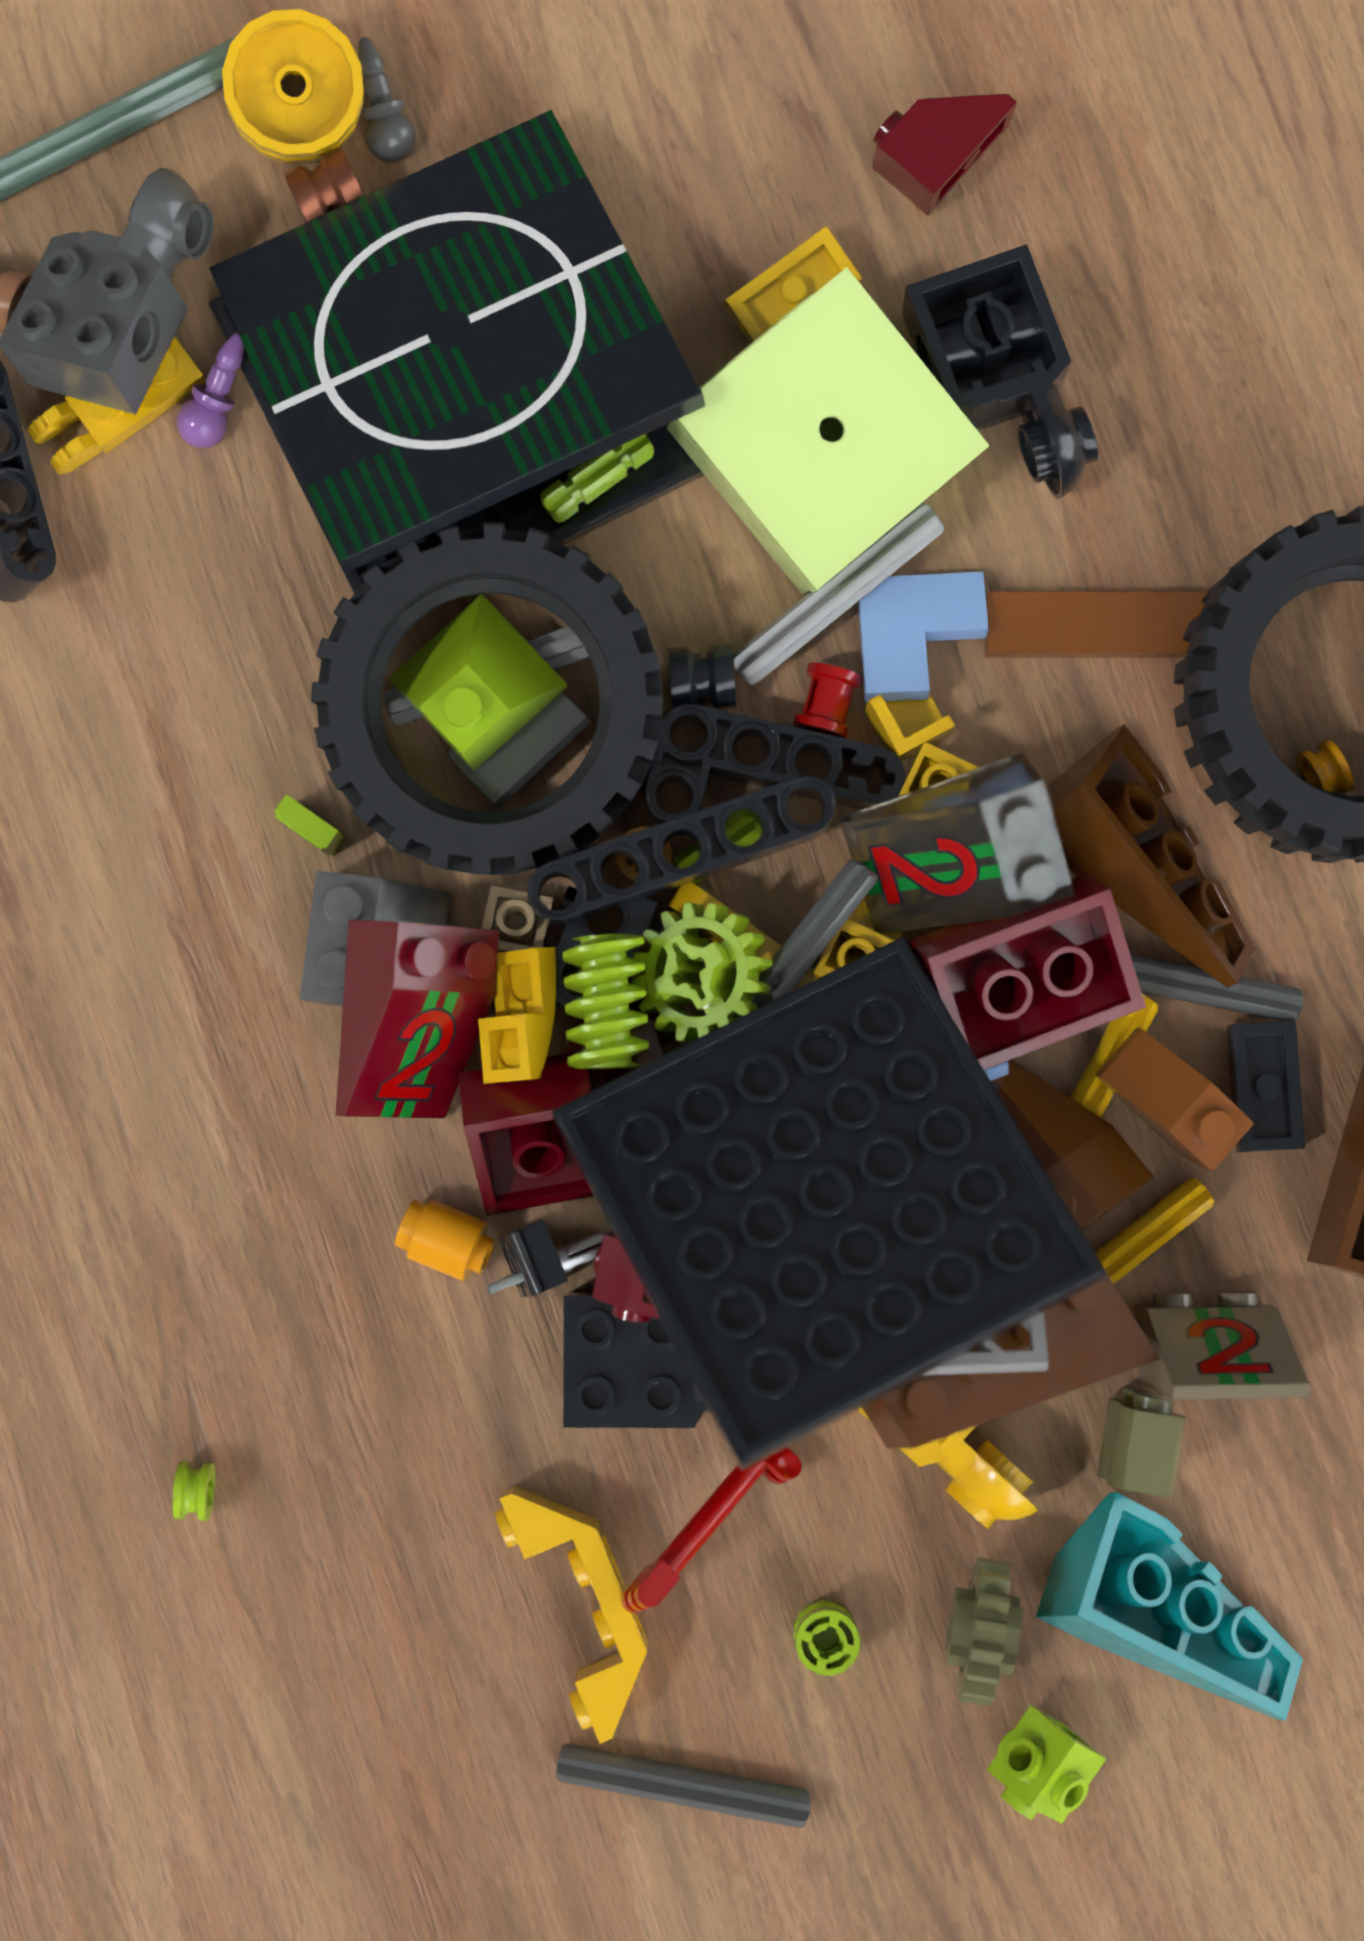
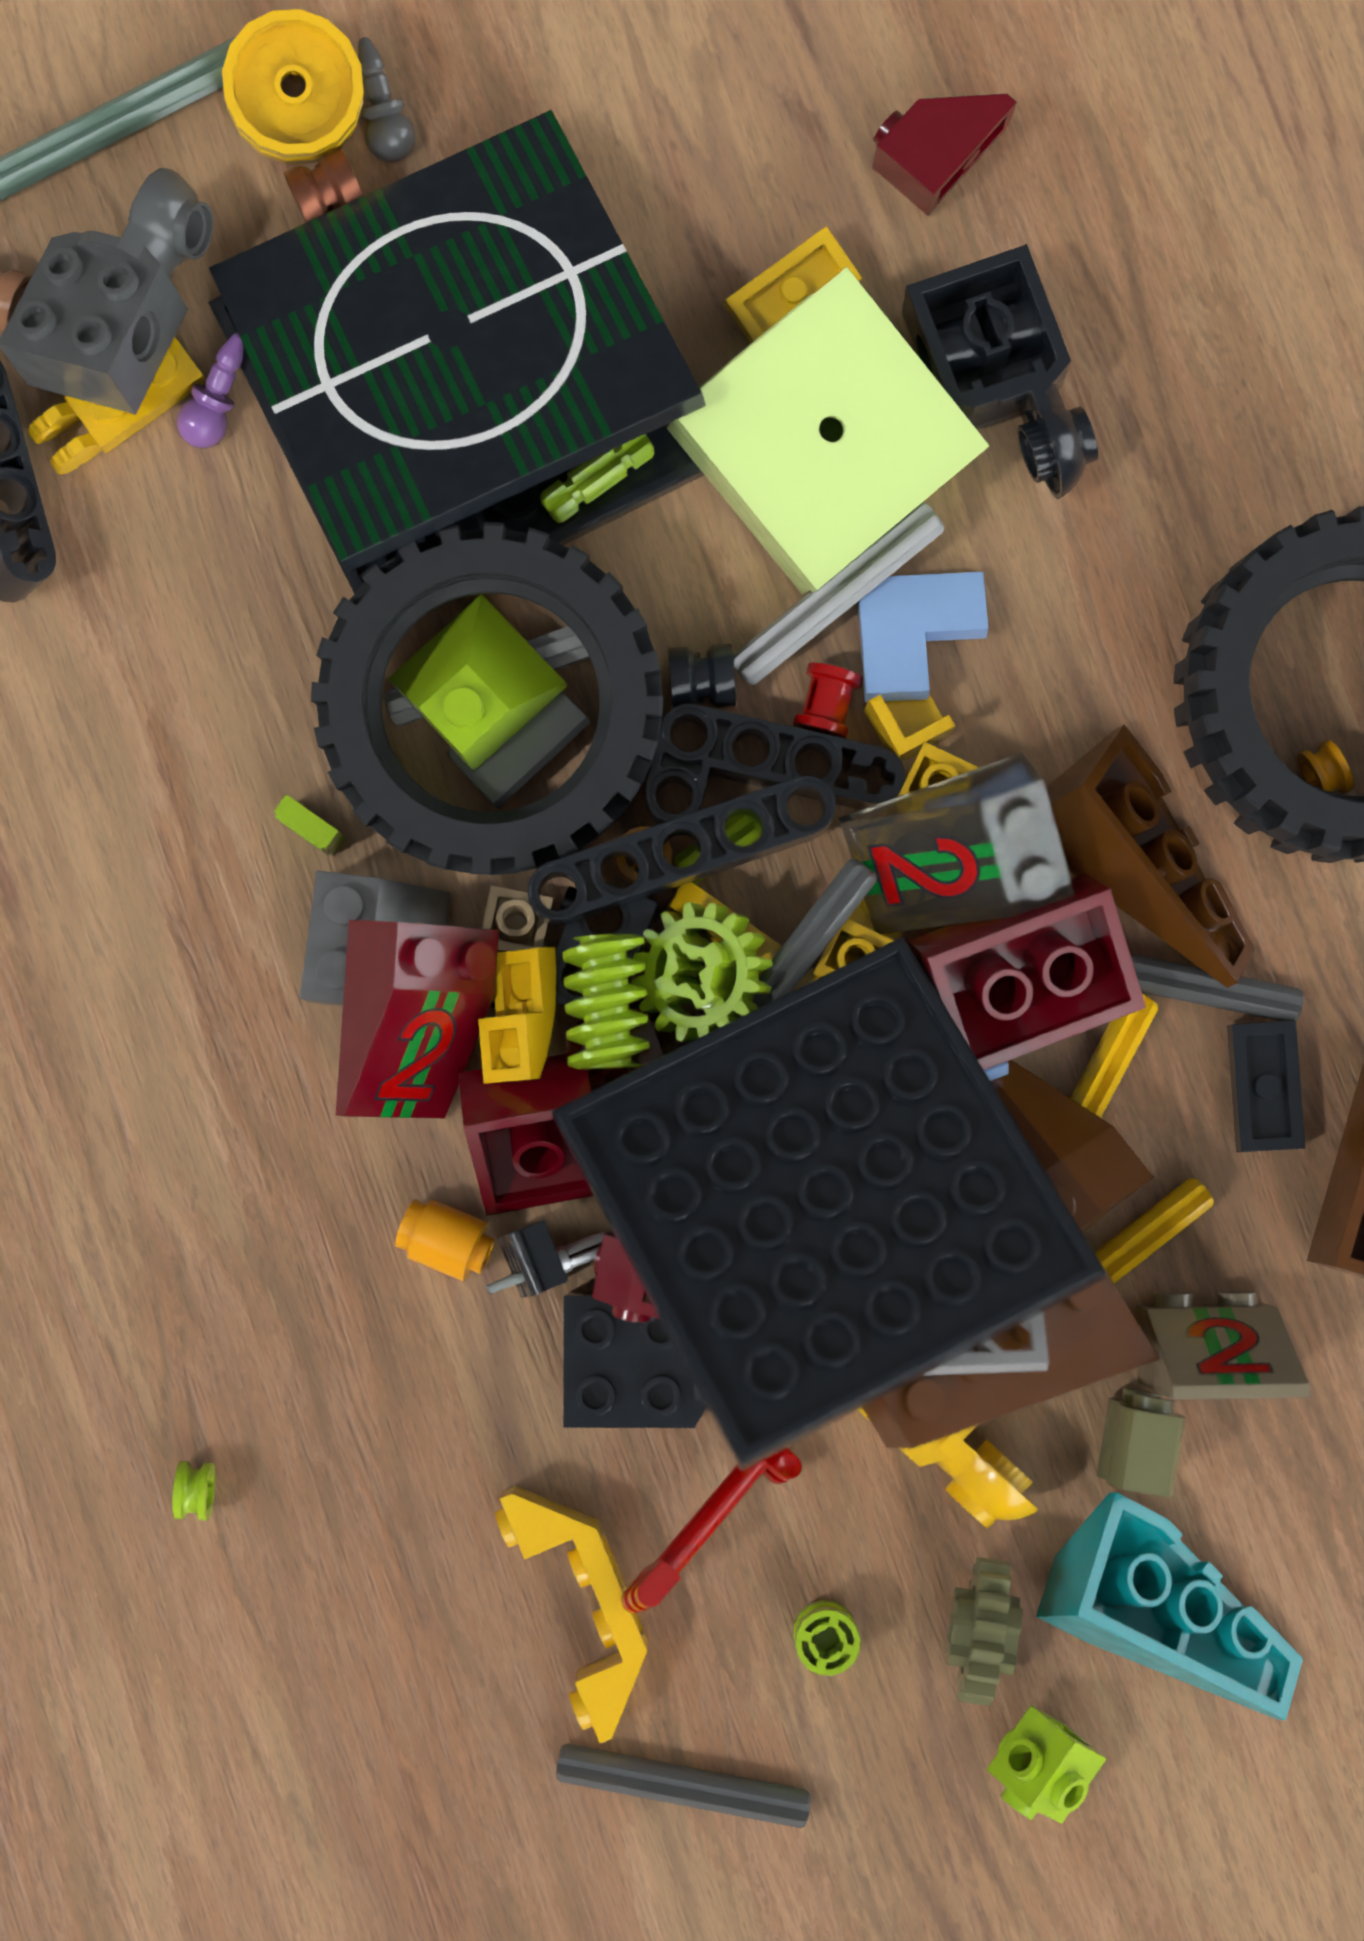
(1090, 623): dark orange tile -> none
(1174, 1100): dark orange slope -> none

